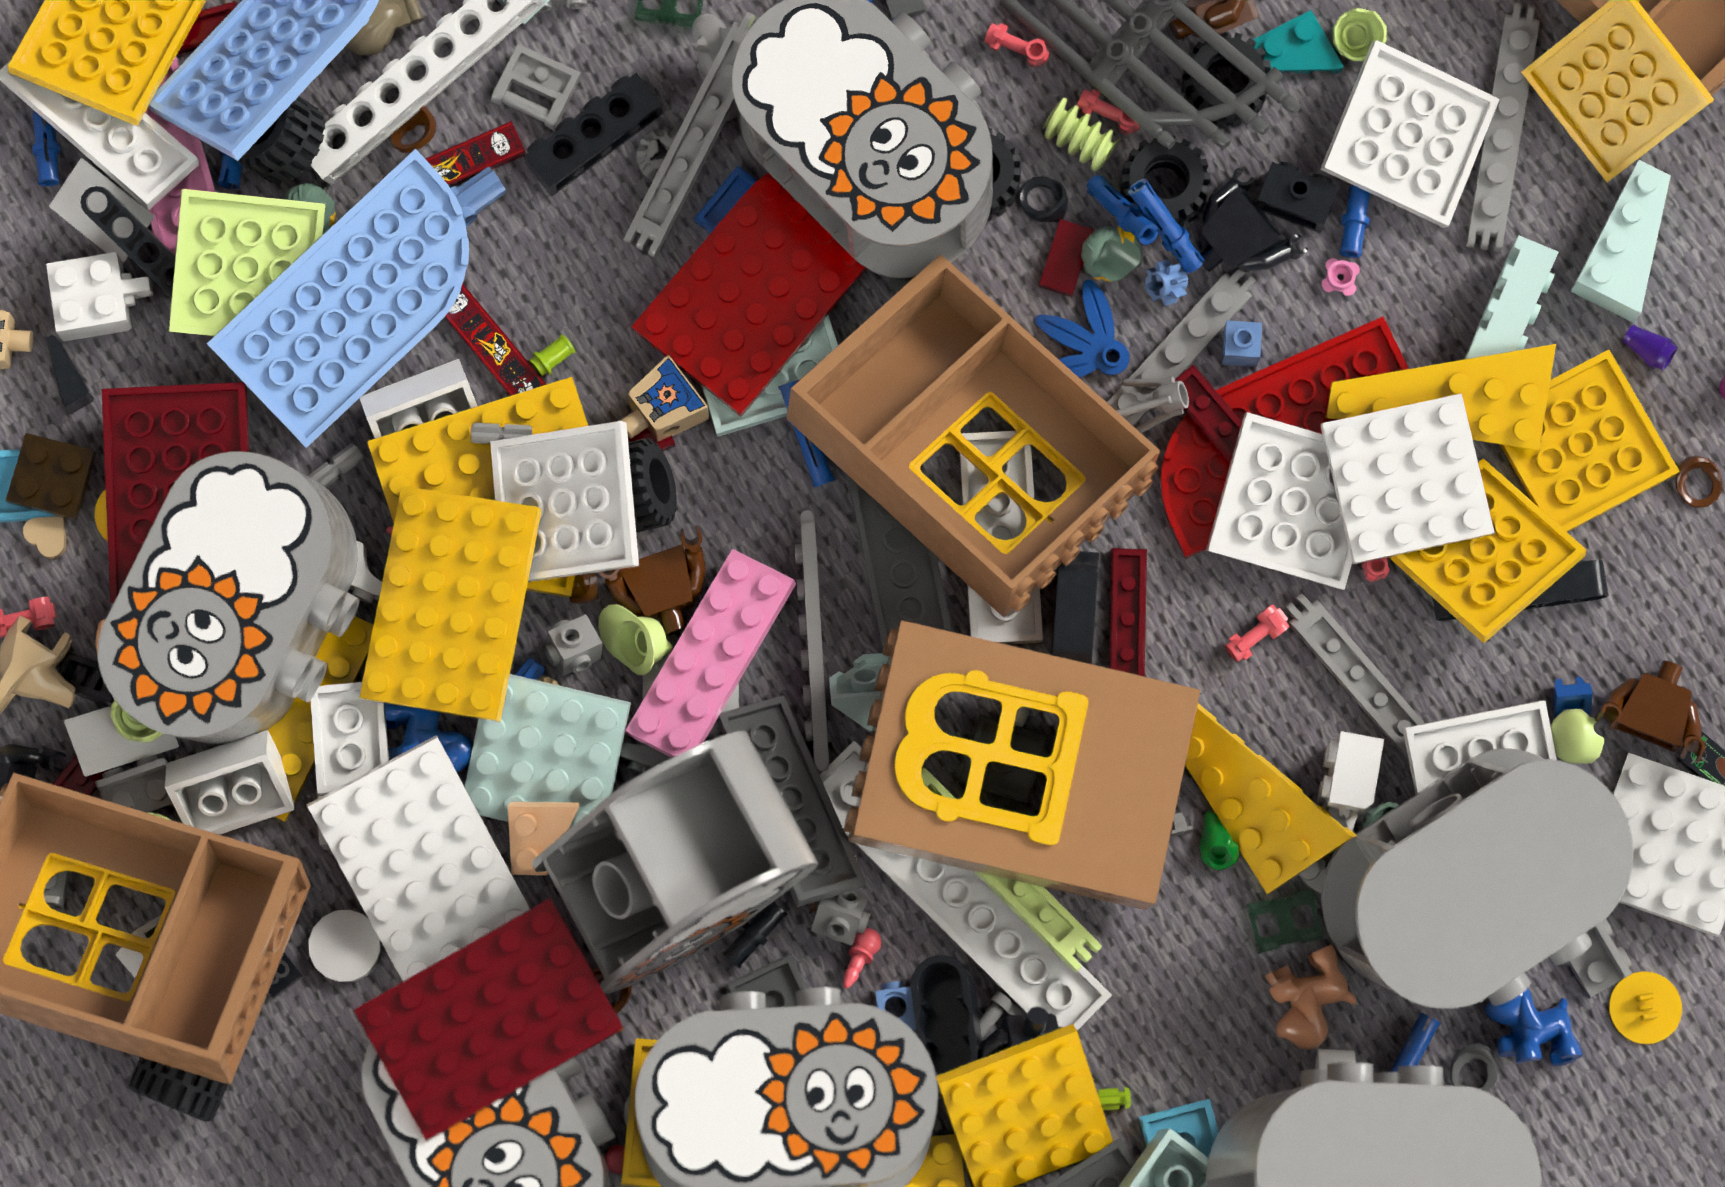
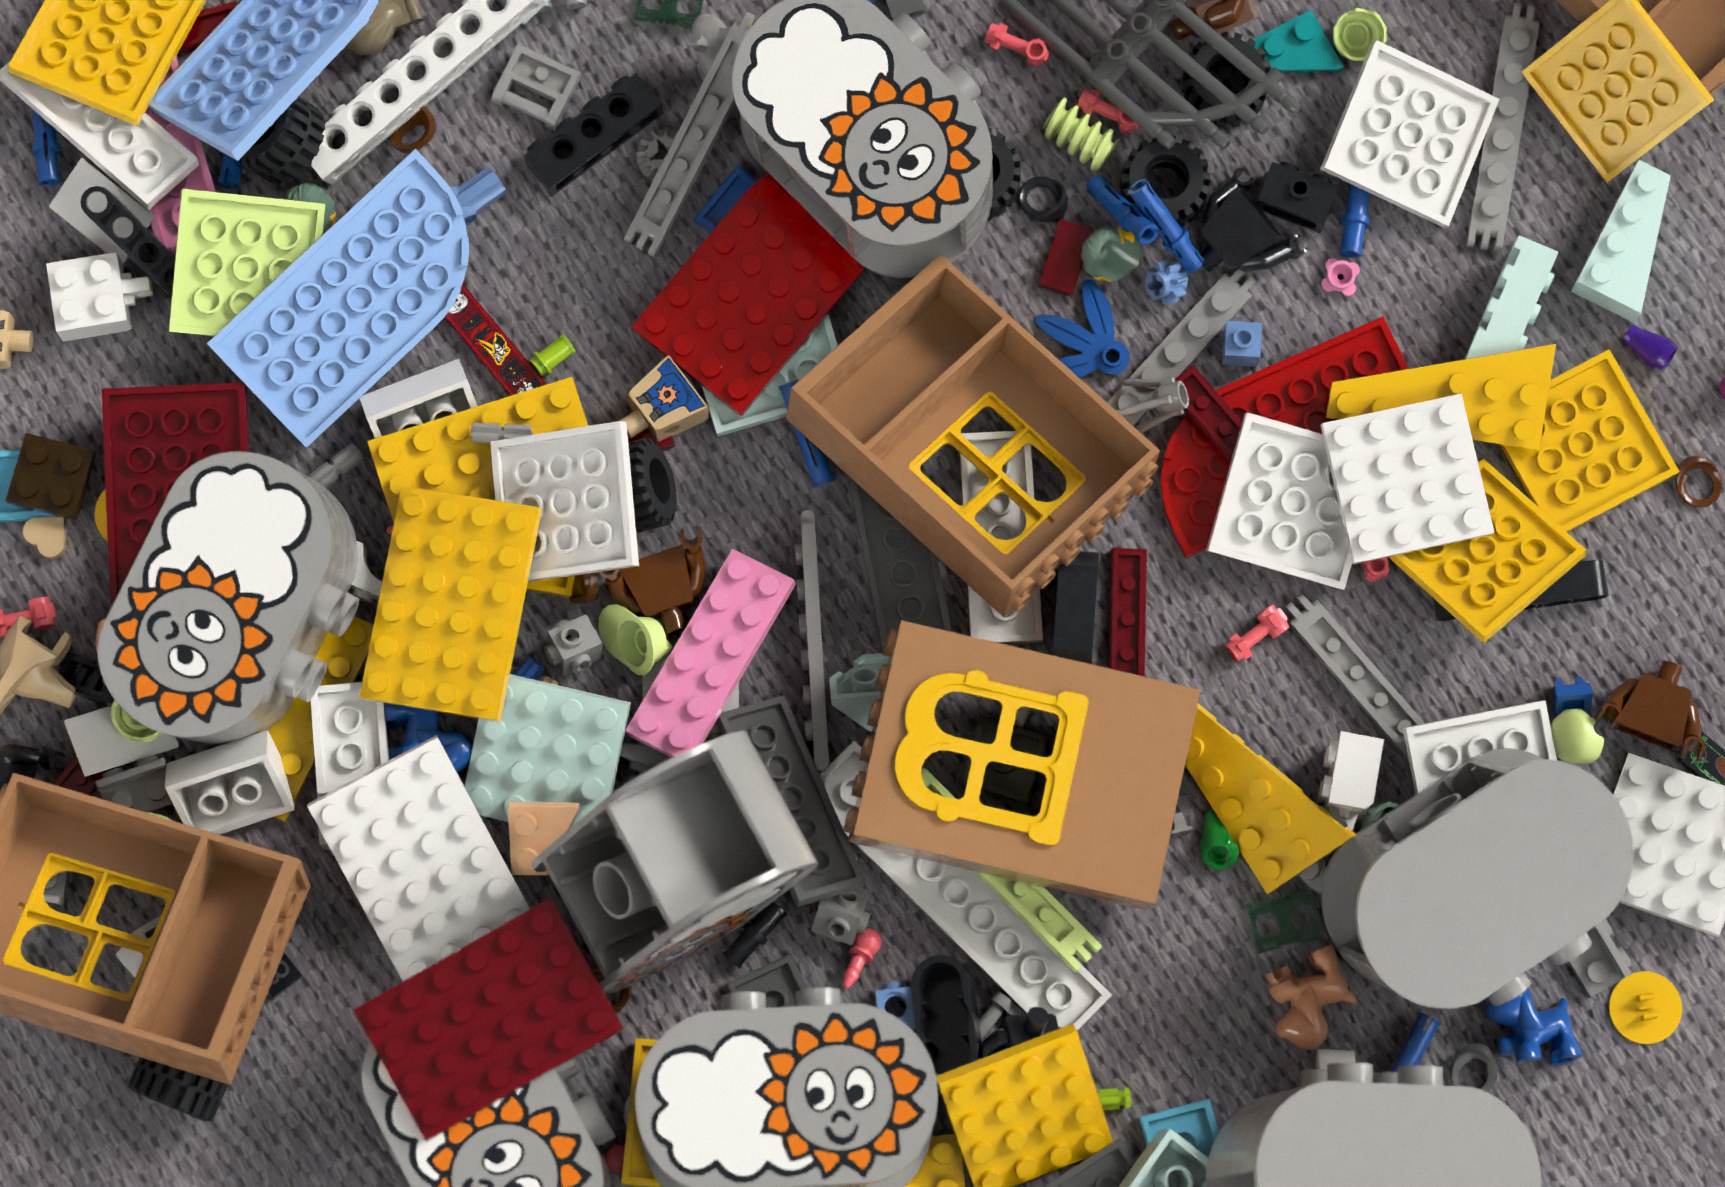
(71, 386): black slope -> none
(344, 946): white tile -> none
(474, 155): tile -> none

